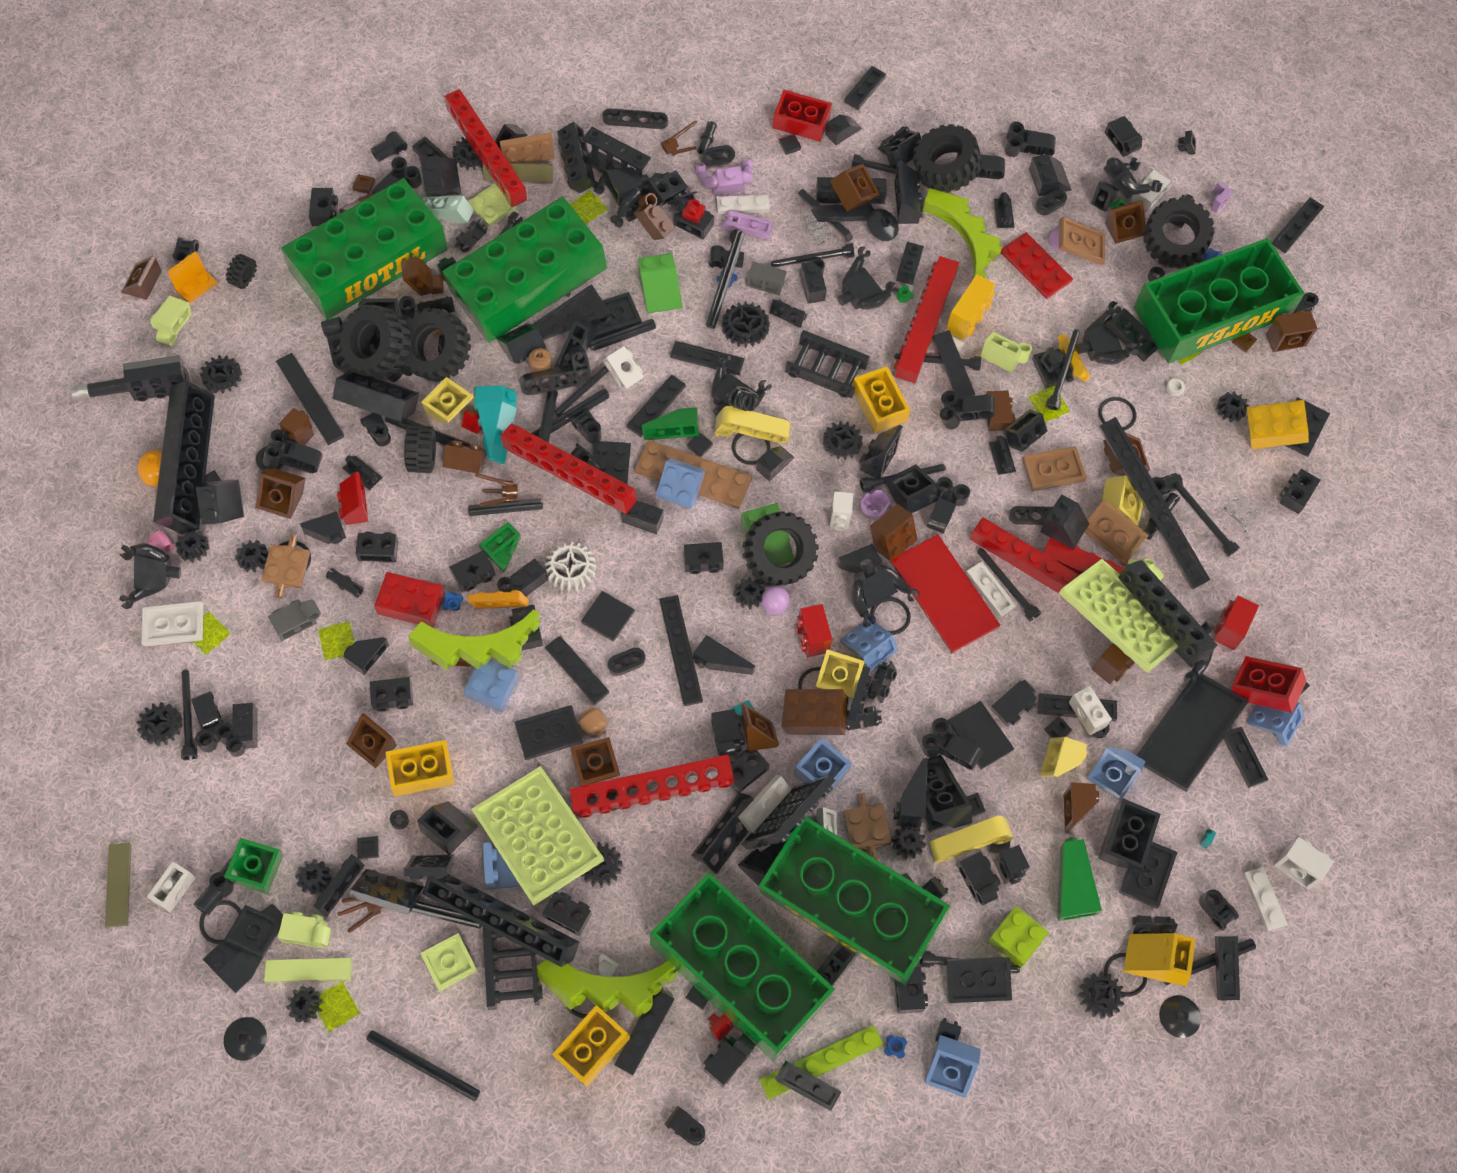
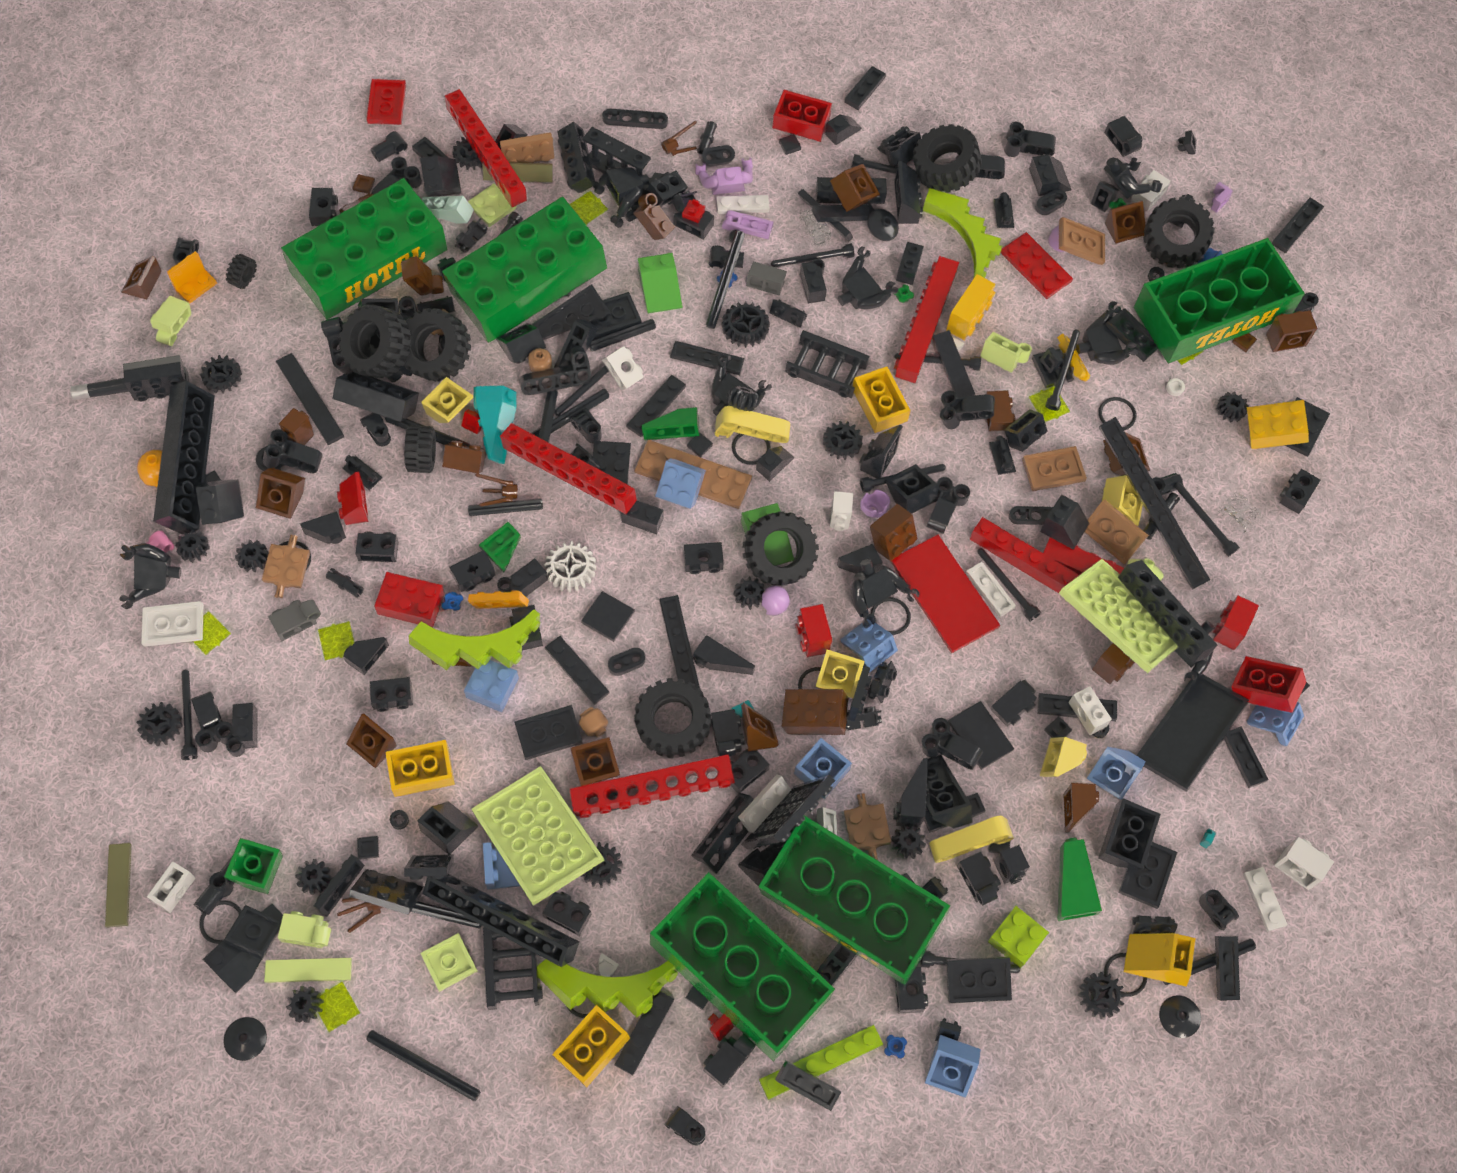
(386, 101): none -> red plate
(666, 693): none -> black tyre

